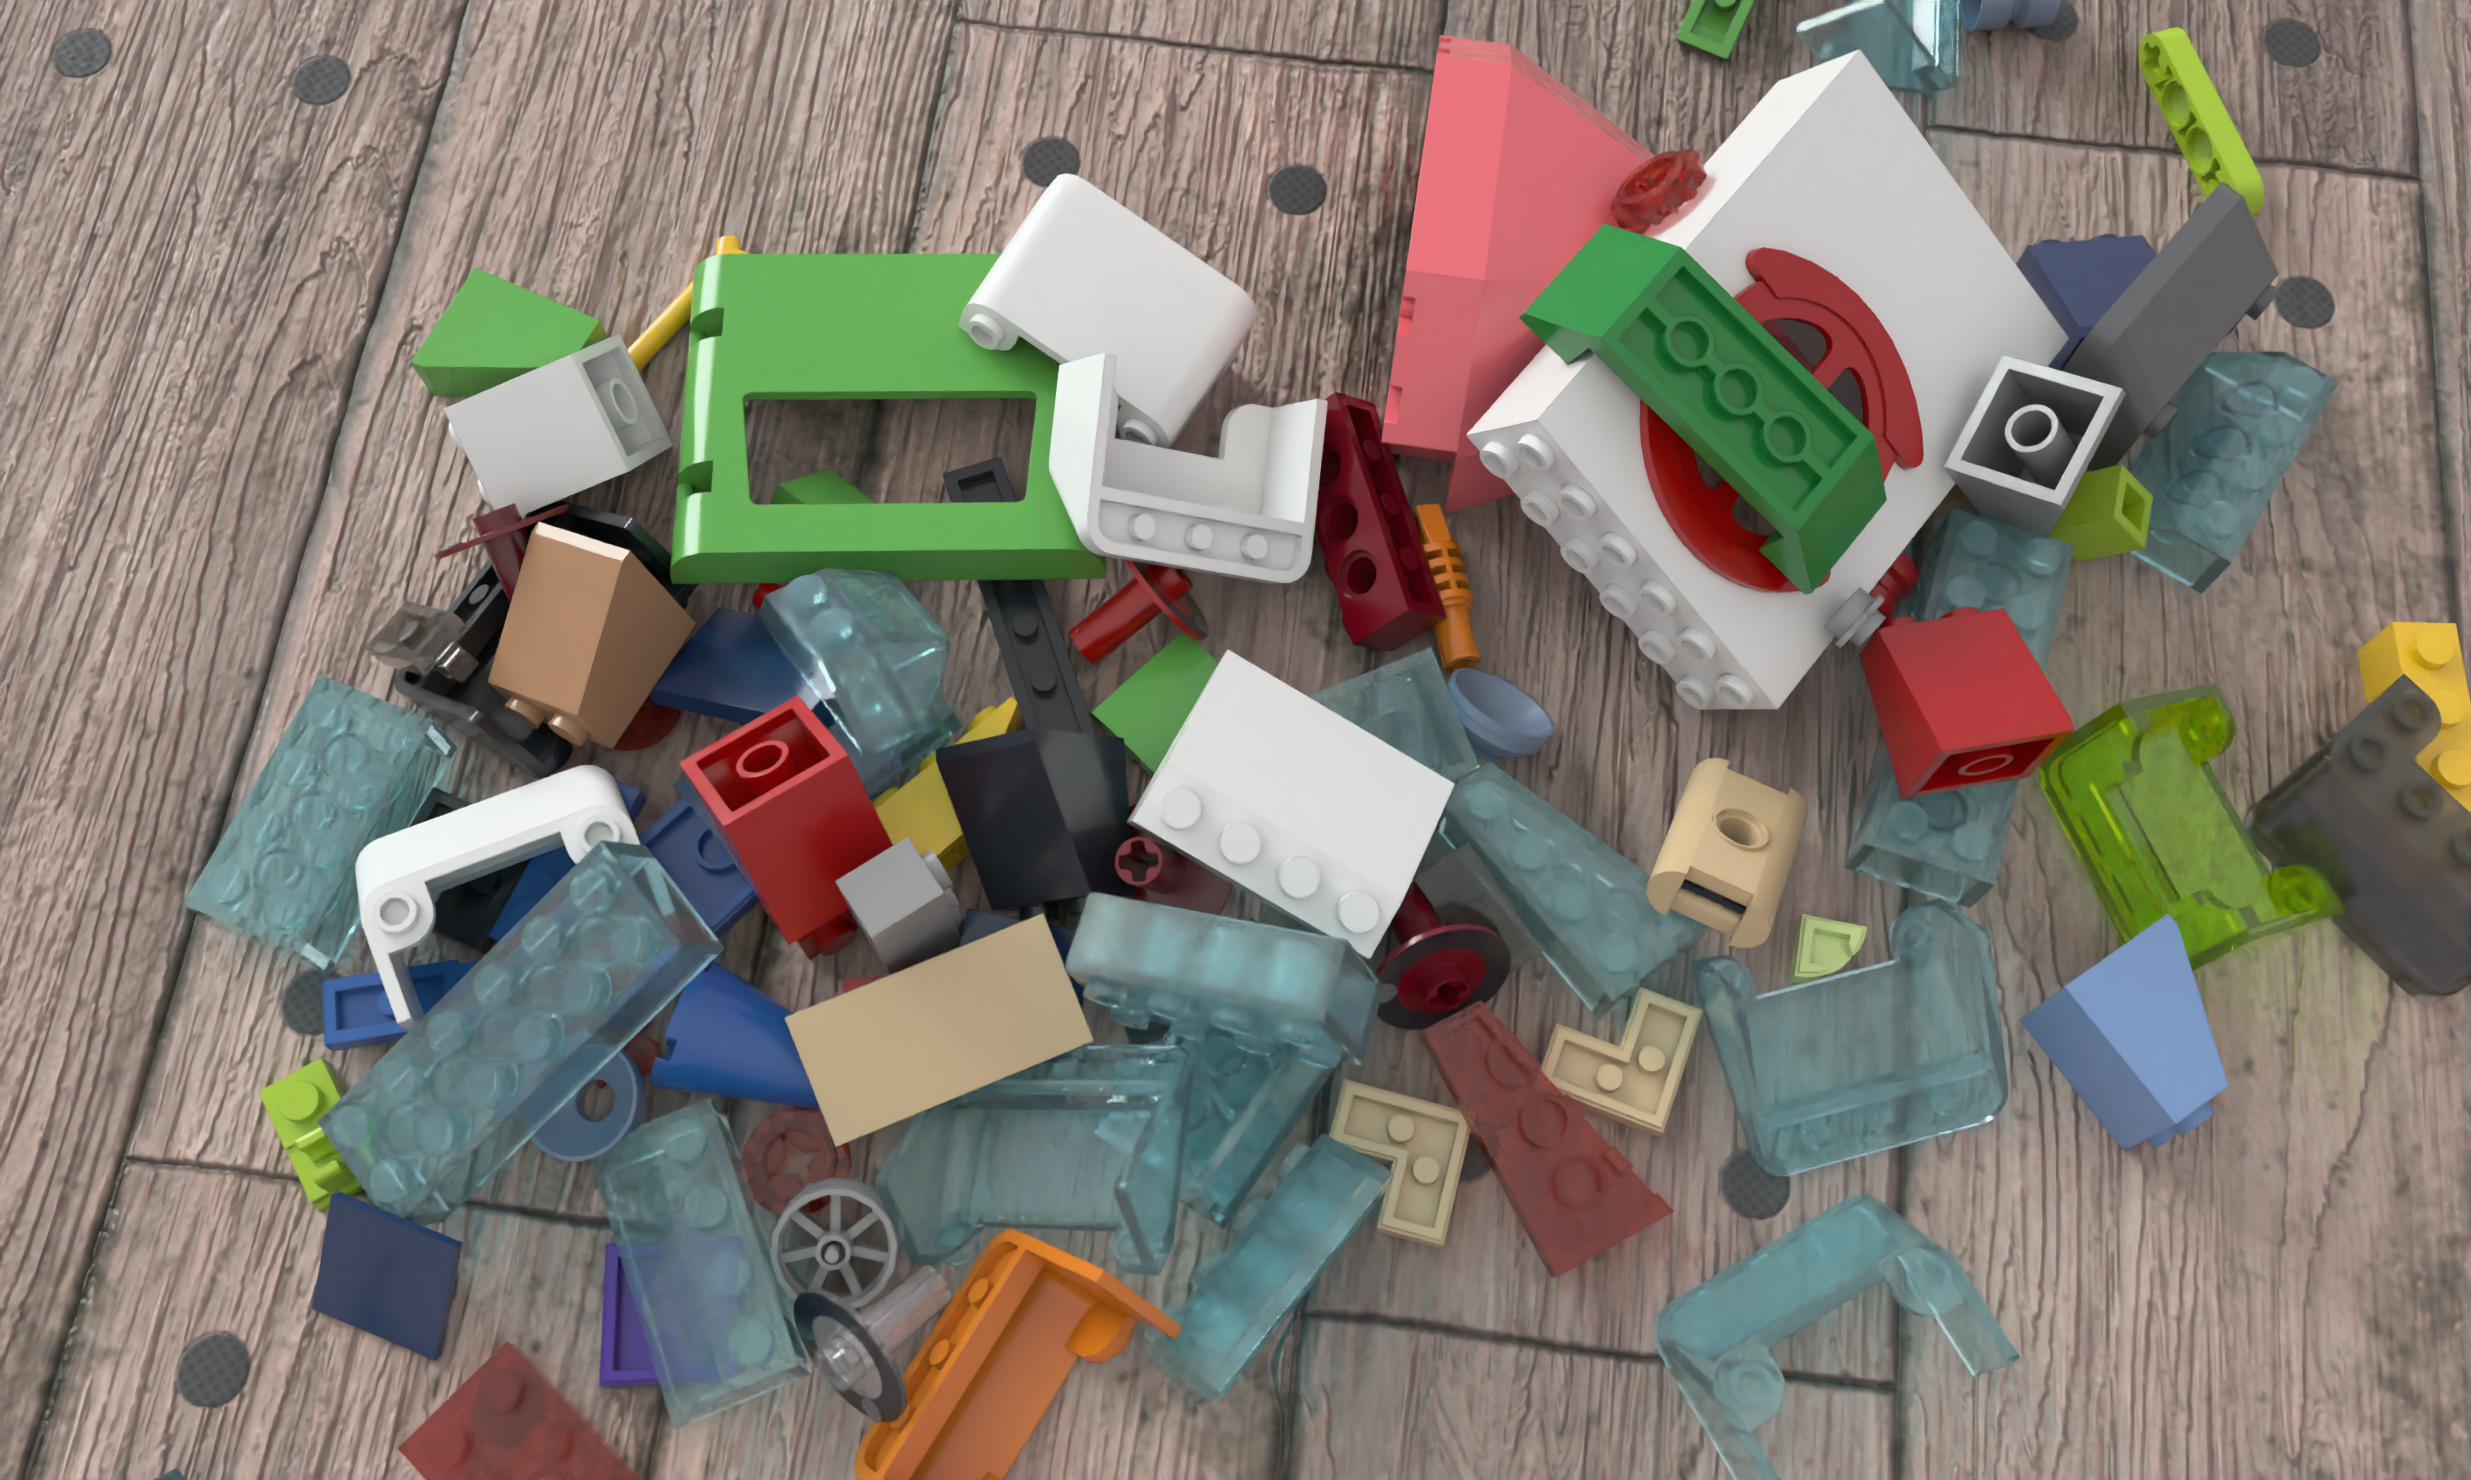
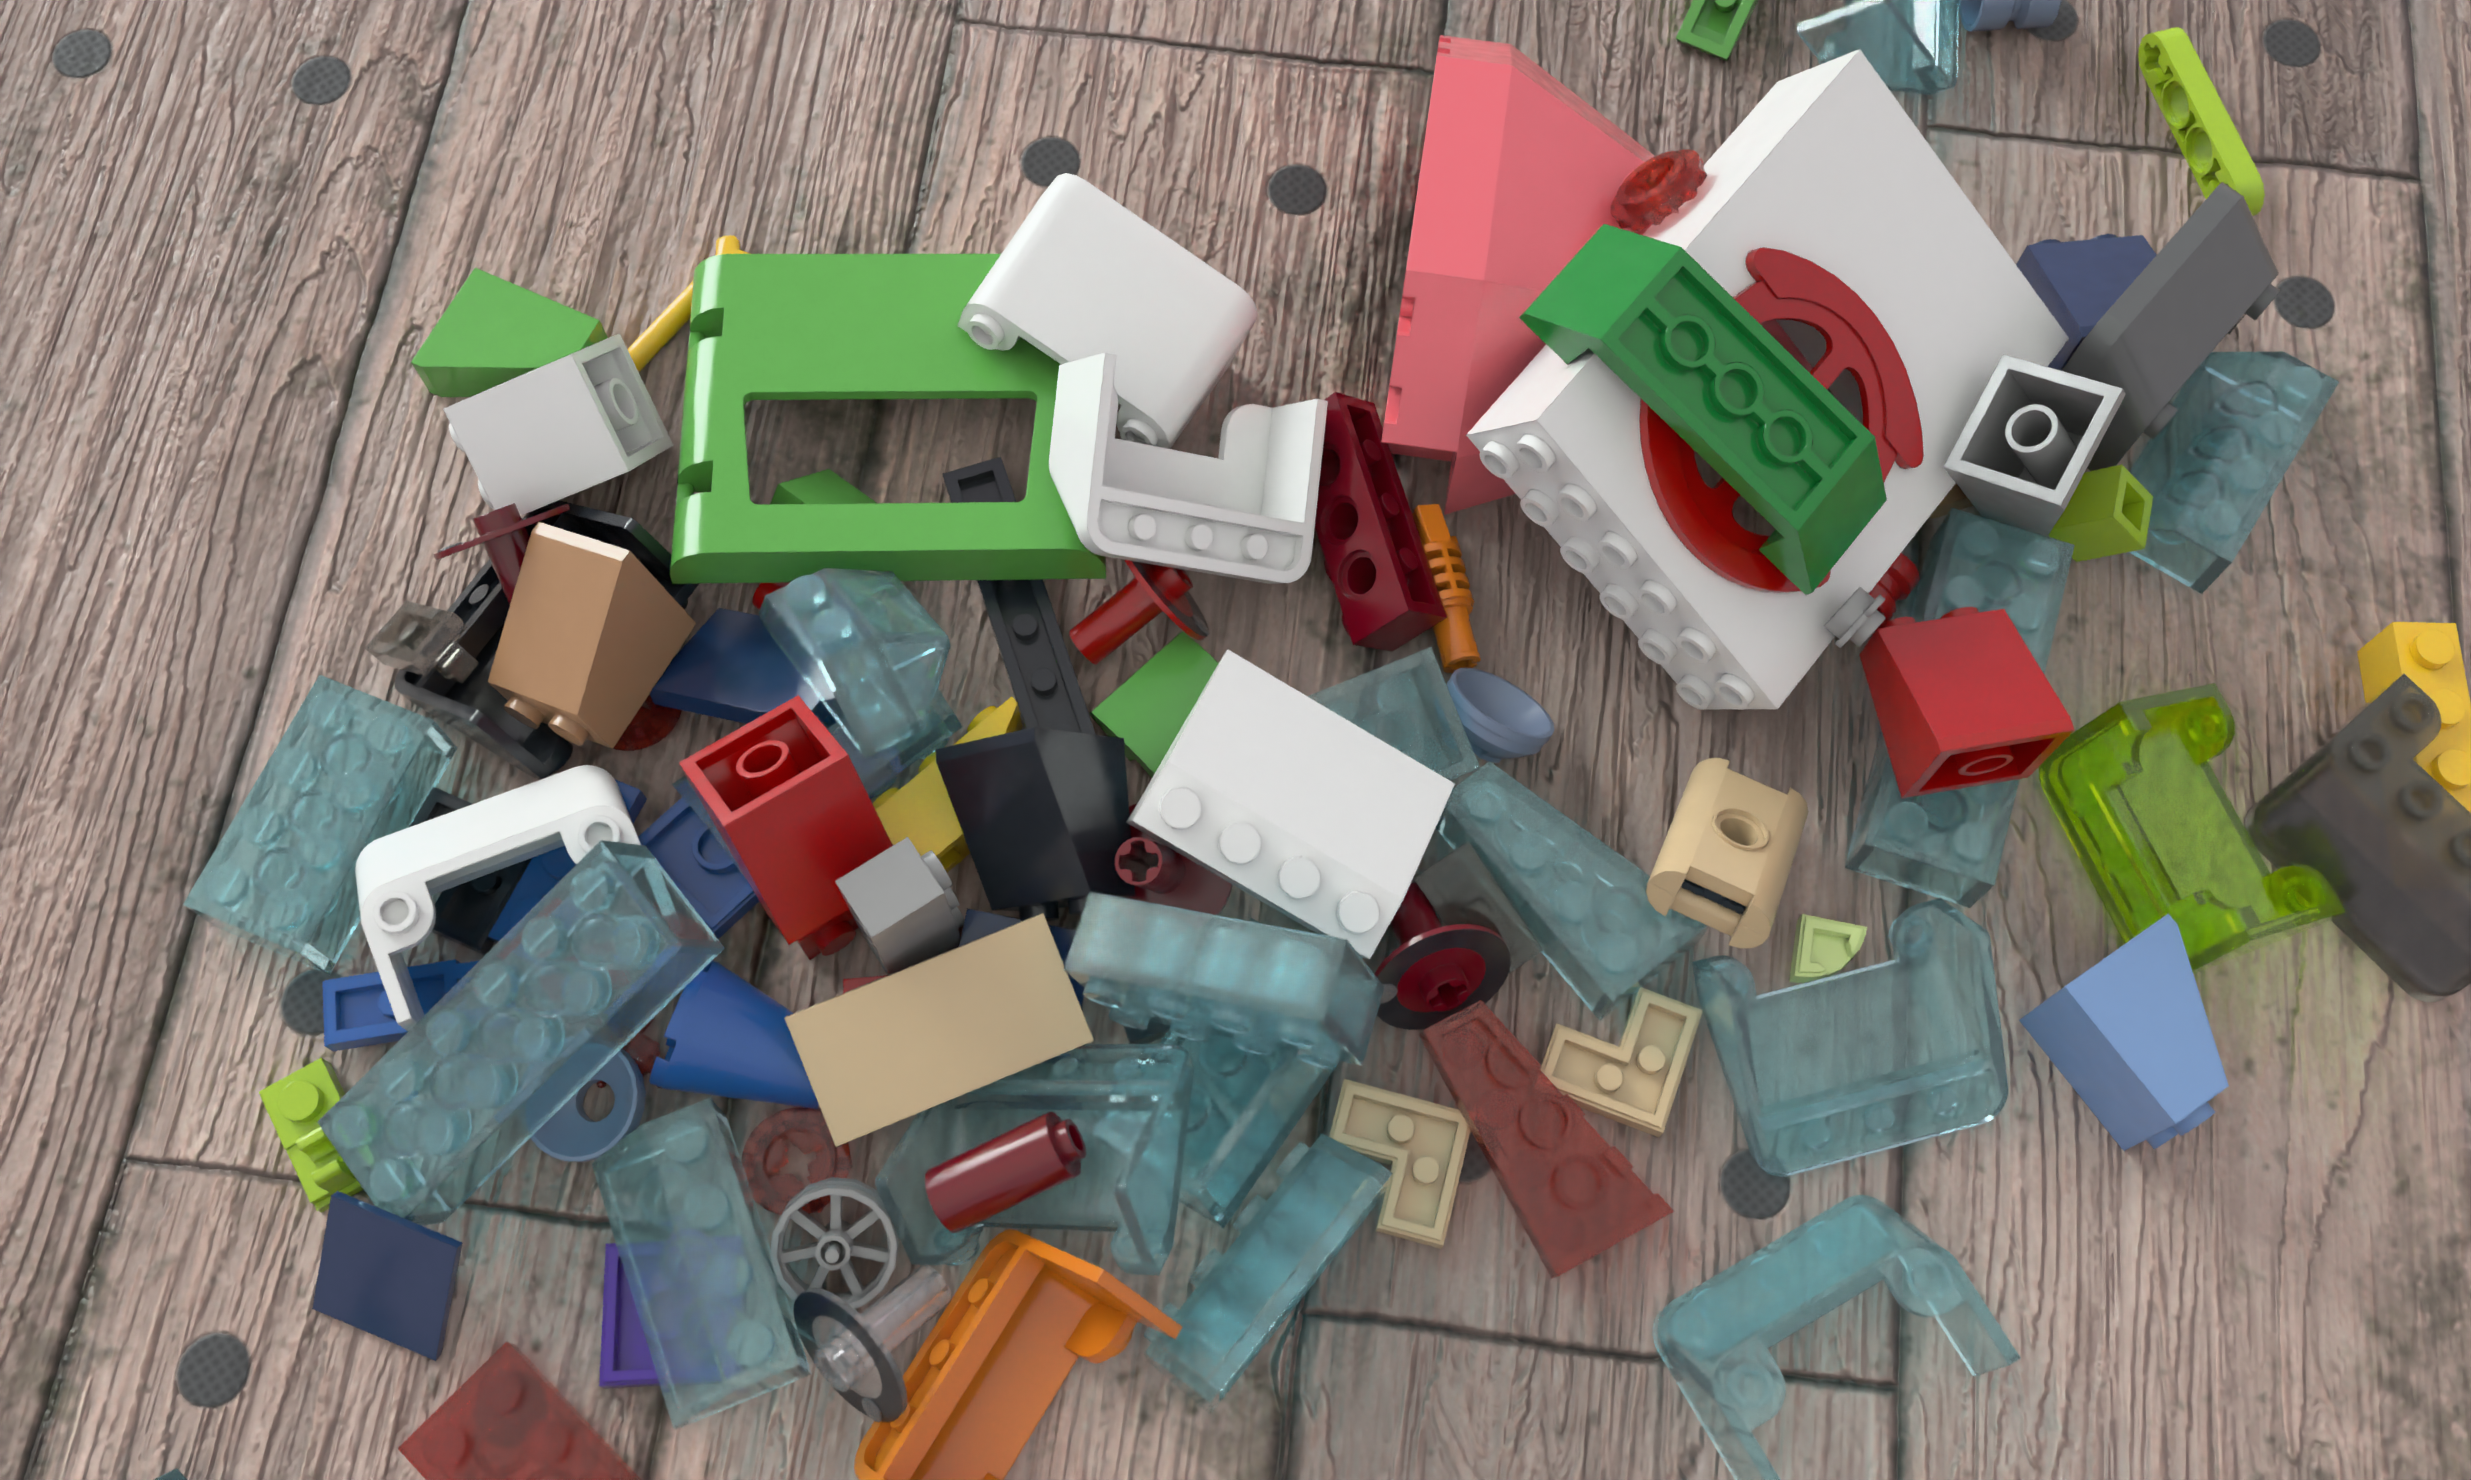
(1005, 1171): none -> dark red brick

